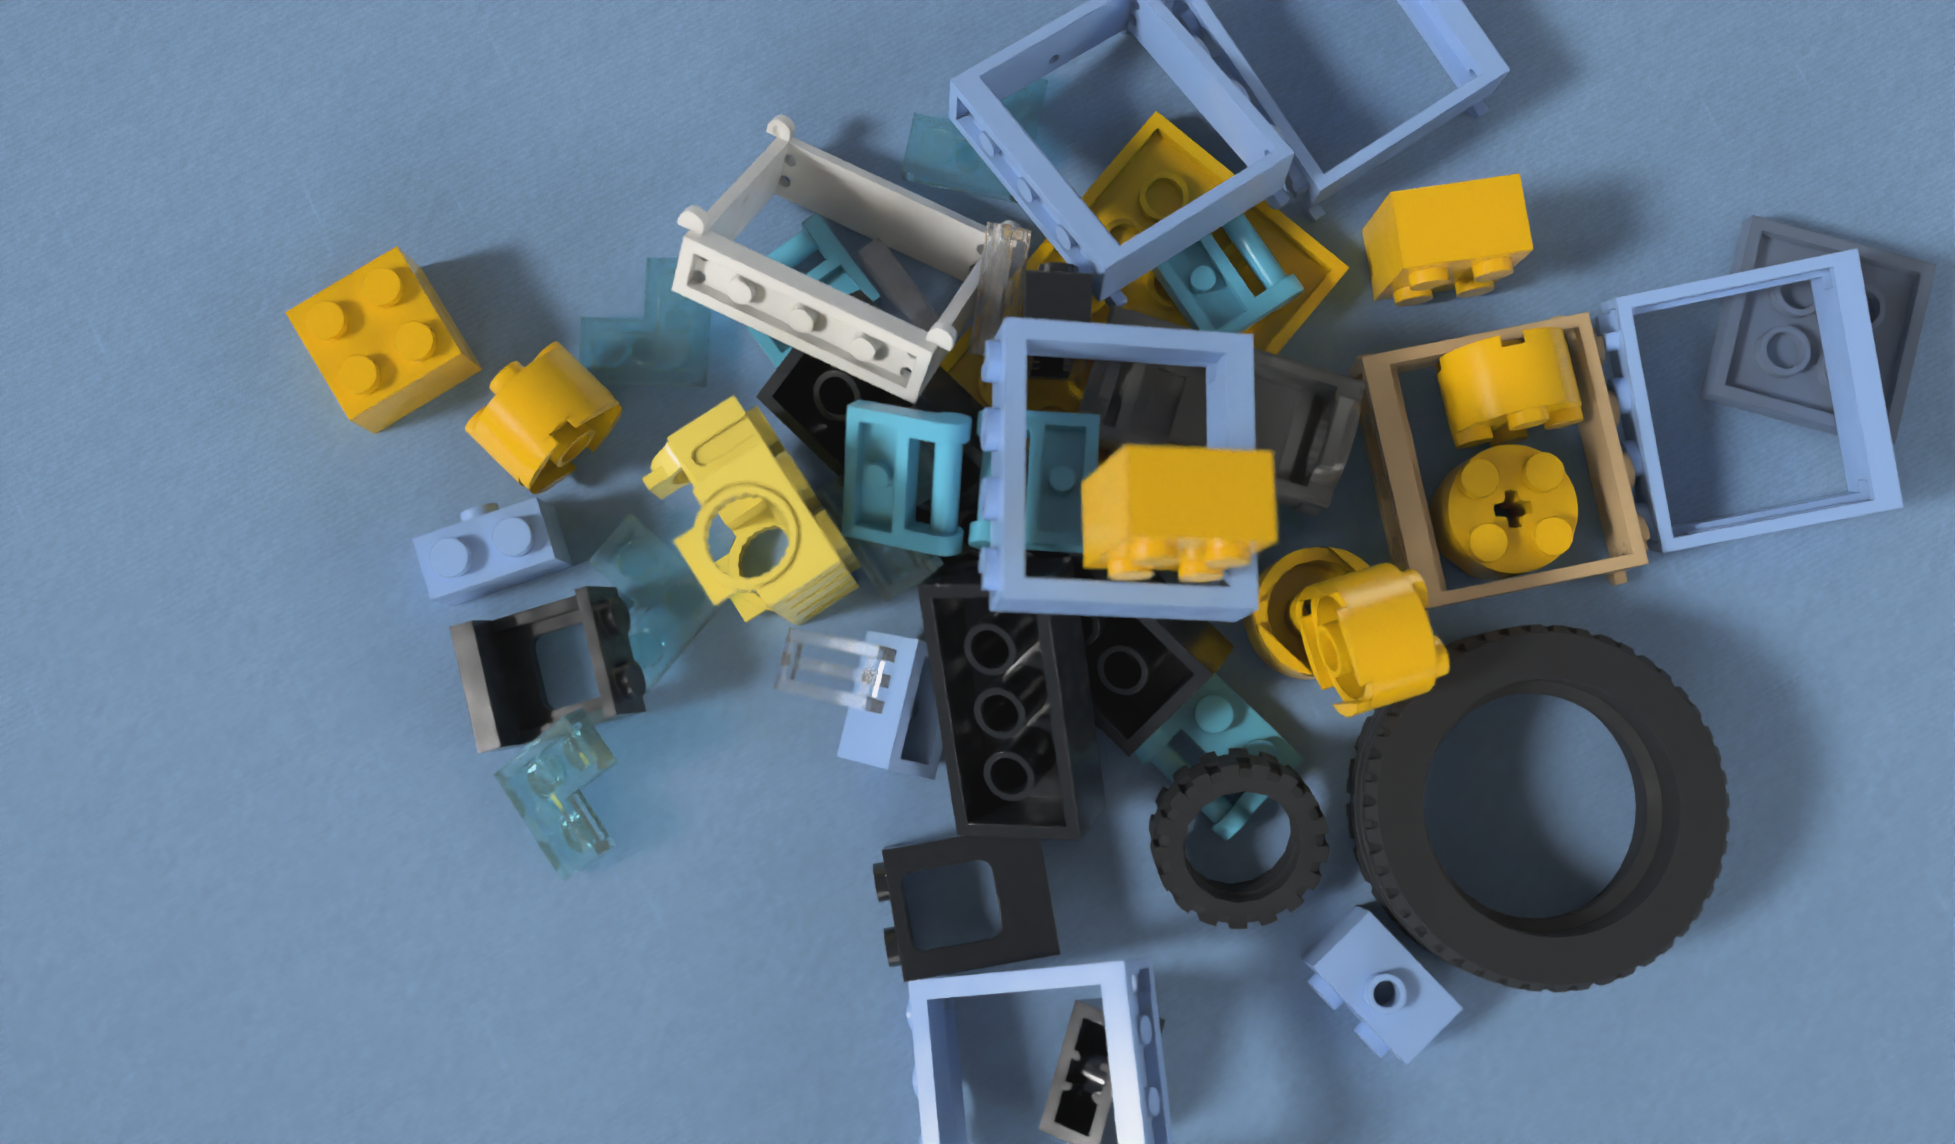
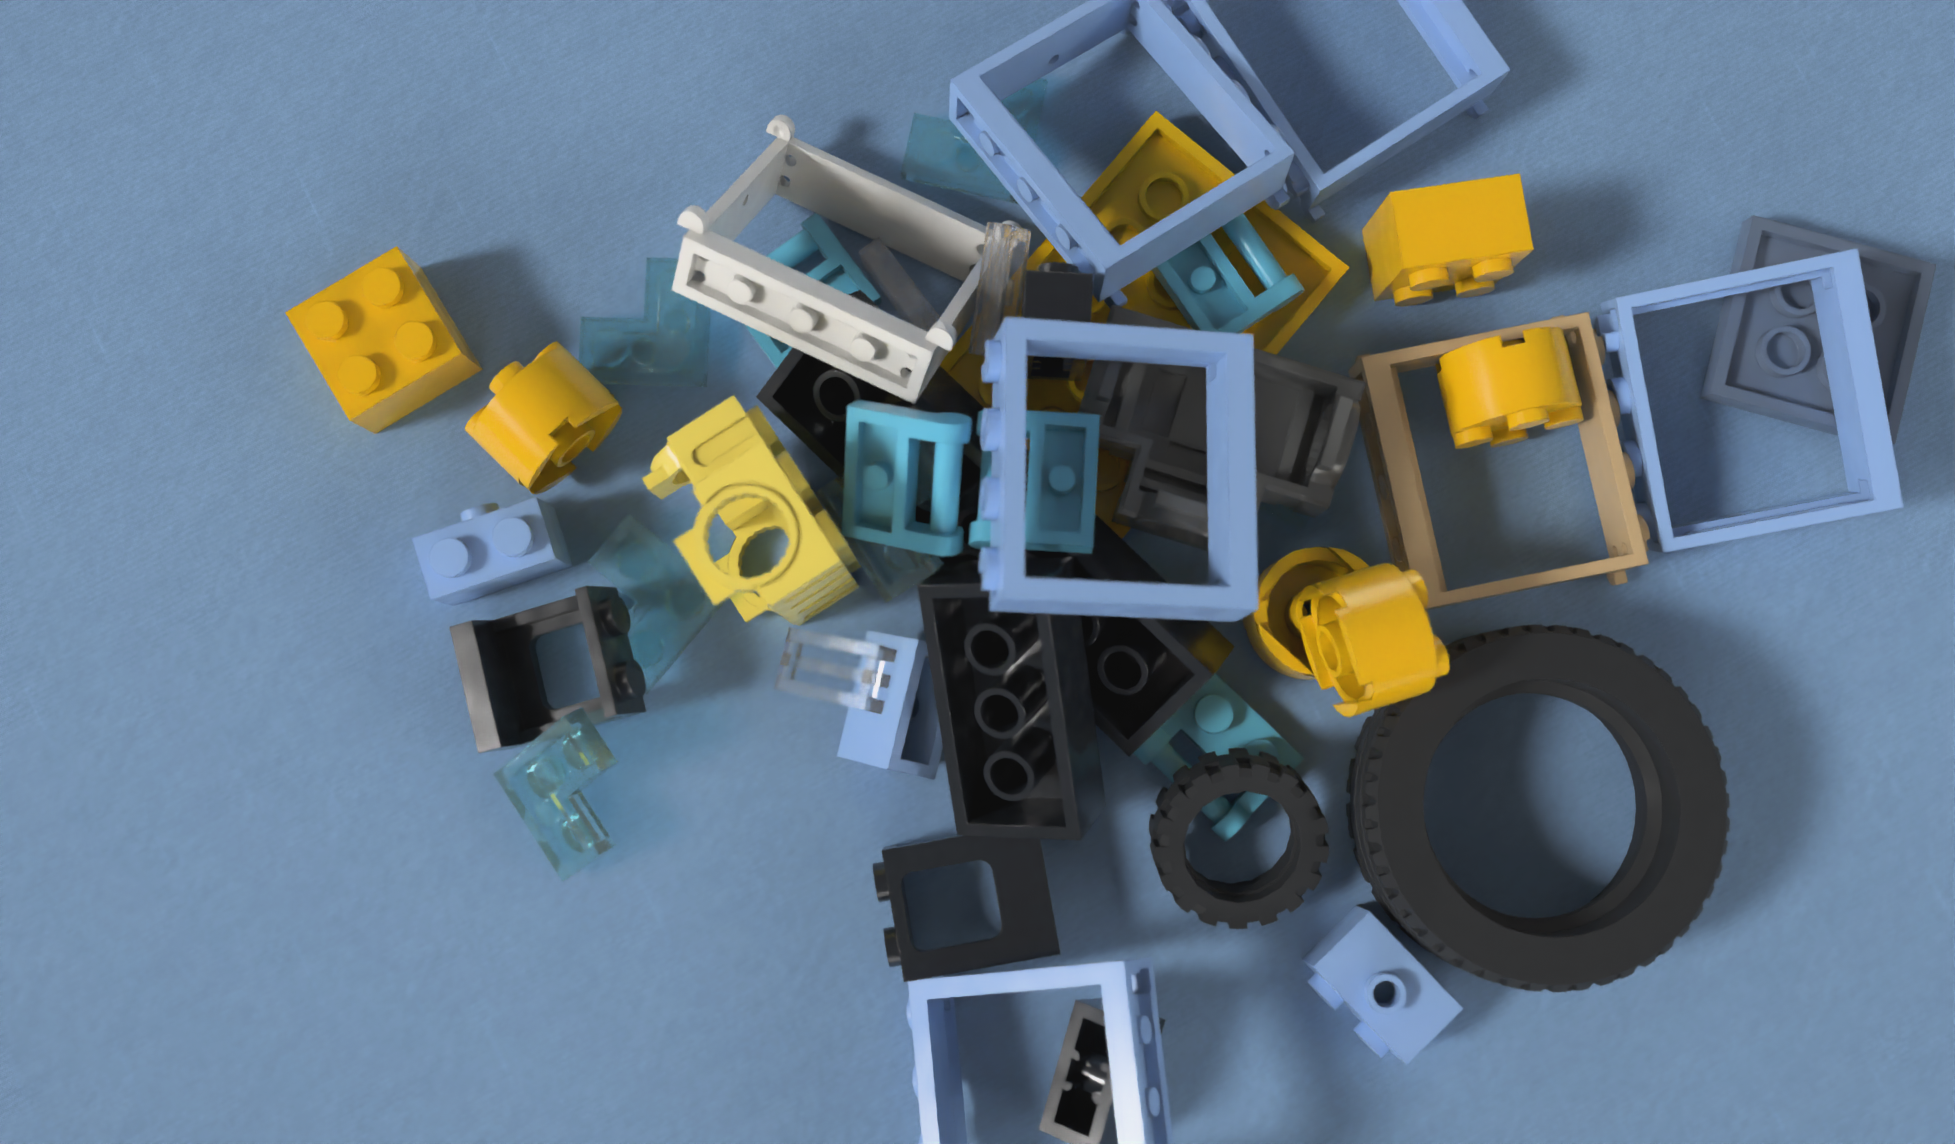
(1178, 511): yellow brick -> none
(1539, 508): yellow brick -> none

